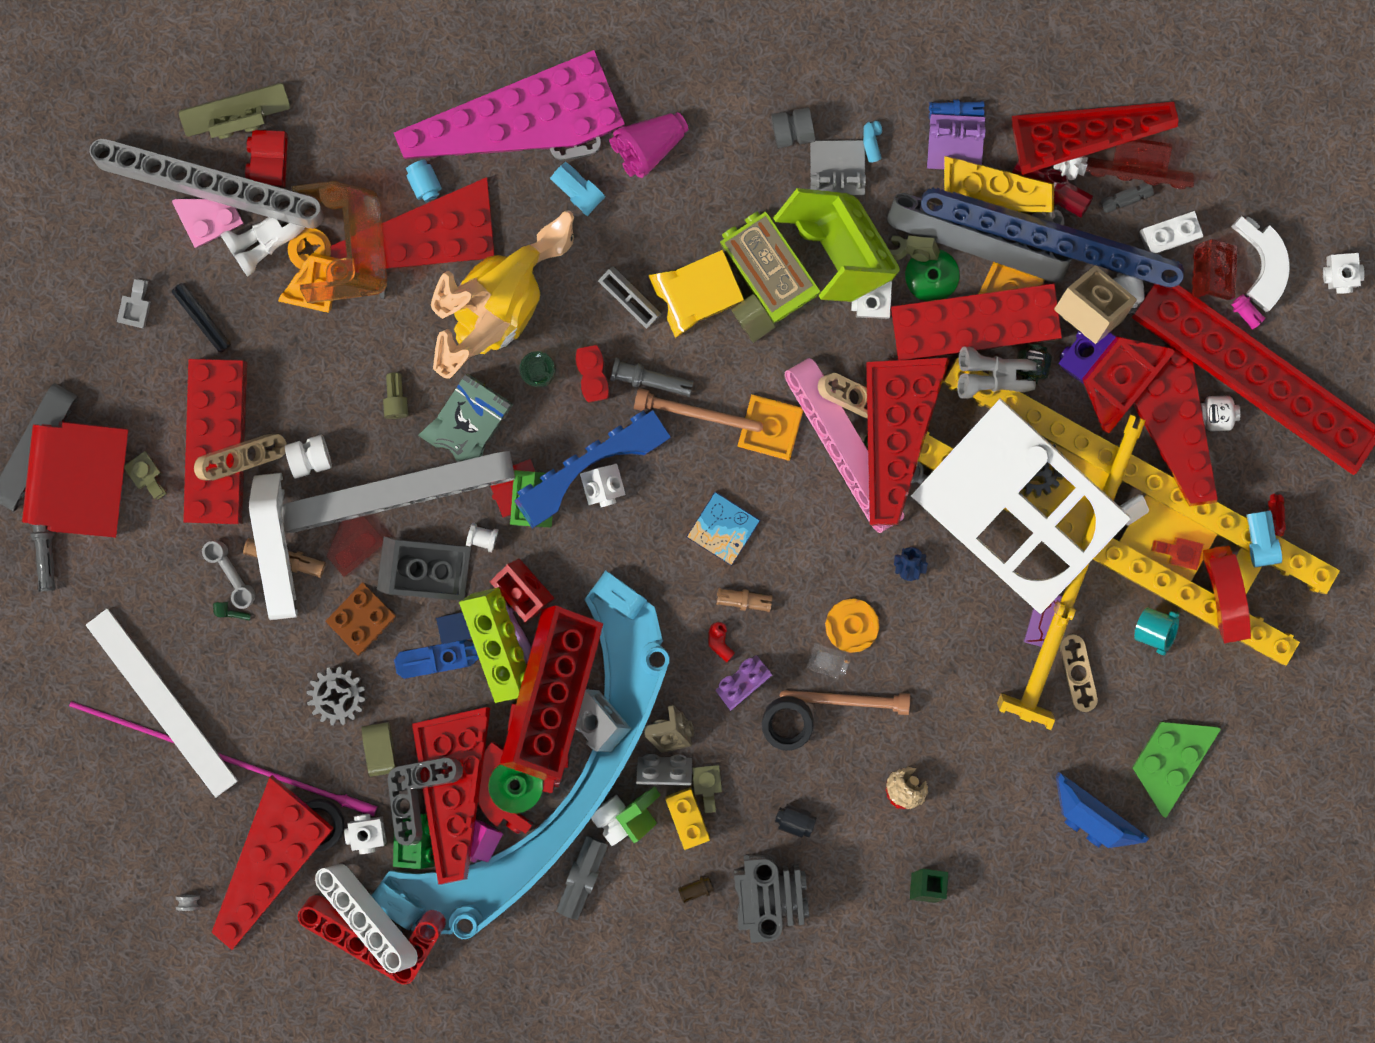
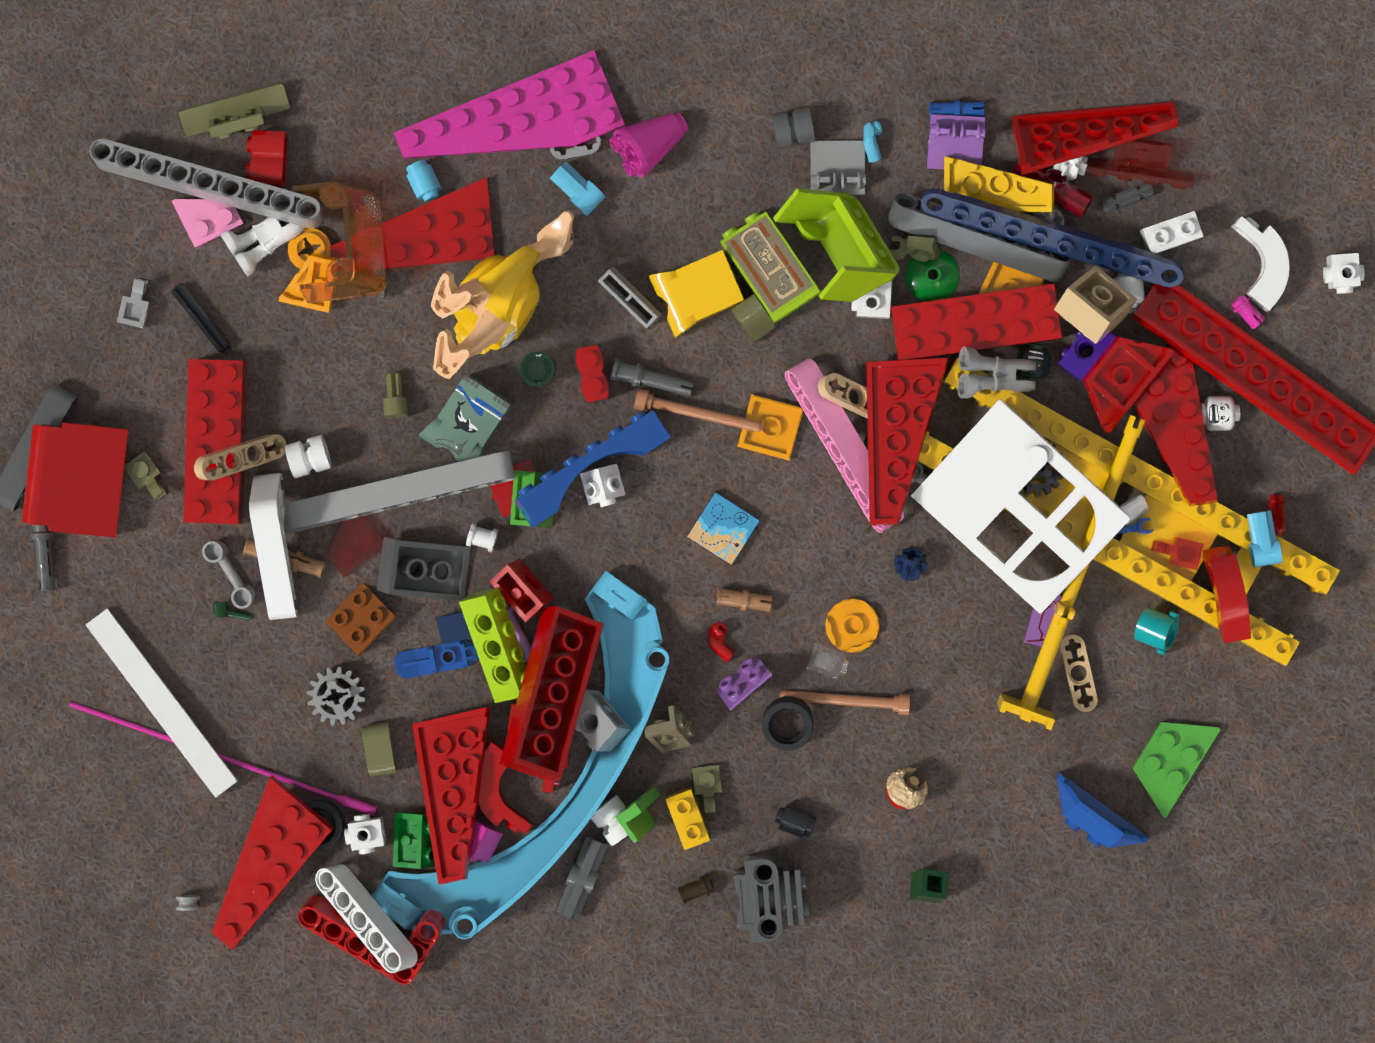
(411, 784): dark grey beam -> none
(517, 799): green dish -> none
(664, 770): light grey hinge -> none
(1137, 527): none -> blue hand
(1214, 269): clear red bracket -> none

